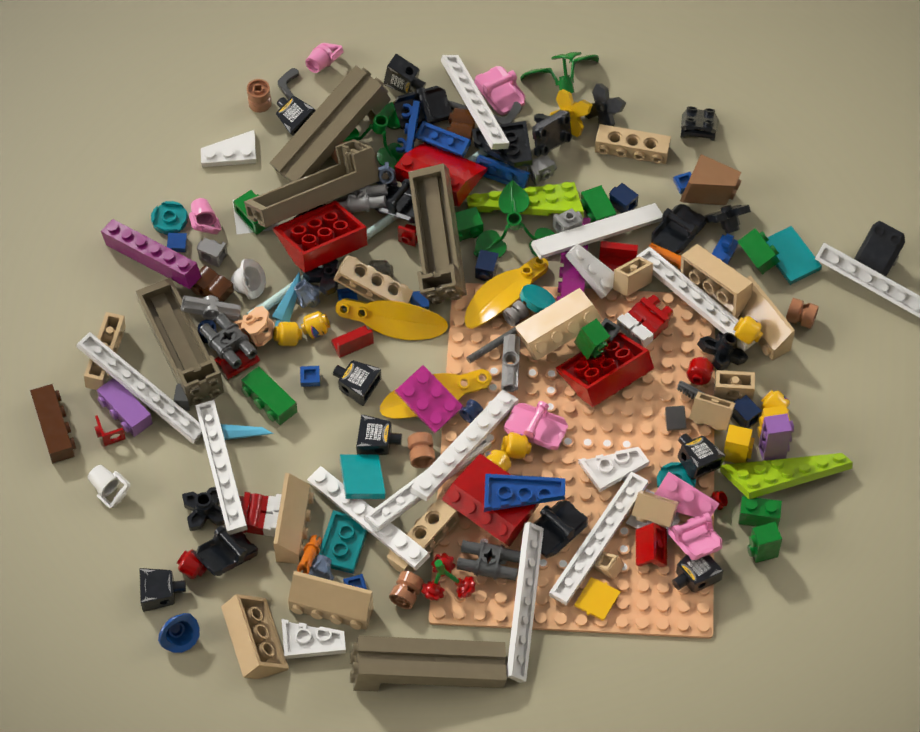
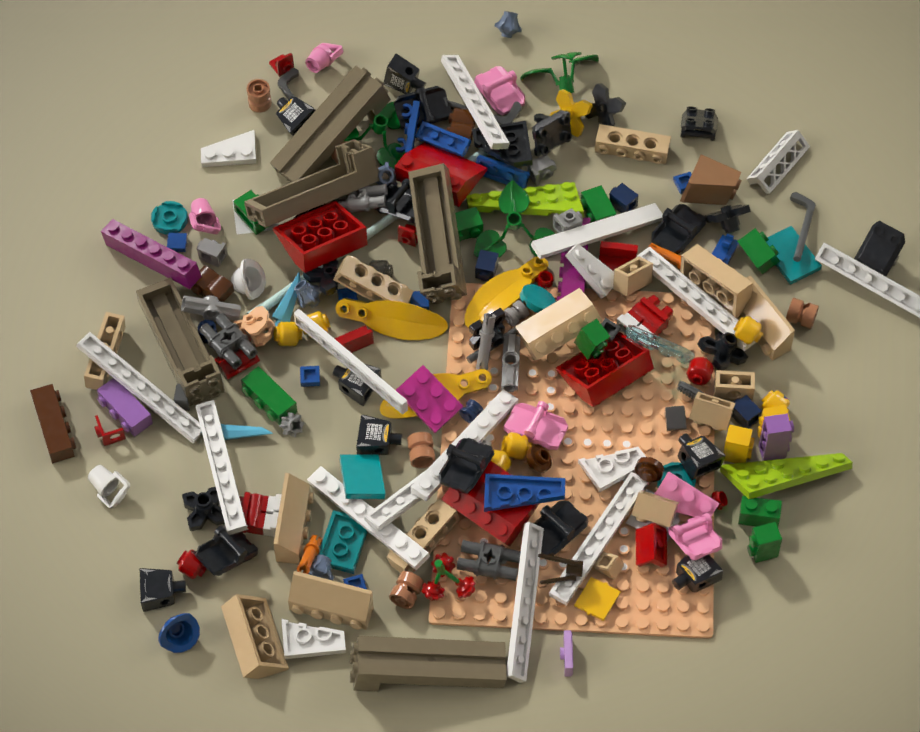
(284, 64): none -> red bracket
(291, 424): none -> light grey gear
(351, 361): none -> white tile
(465, 464): none -> black shield
(486, 333): none -> light grey pin
(499, 330): none -> black plant
(508, 24): none -> sand blue rock
(538, 458): none -> reddish brown plate
(545, 279): none -> red plate
(566, 653): none -> lavender plate
(573, 567): none -> dark brown plant
(649, 469): none -> reddish brown plate
(653, 341): none -> clear light blue plate
(774, 157): none -> white fence
(810, 206): none -> dark grey piece

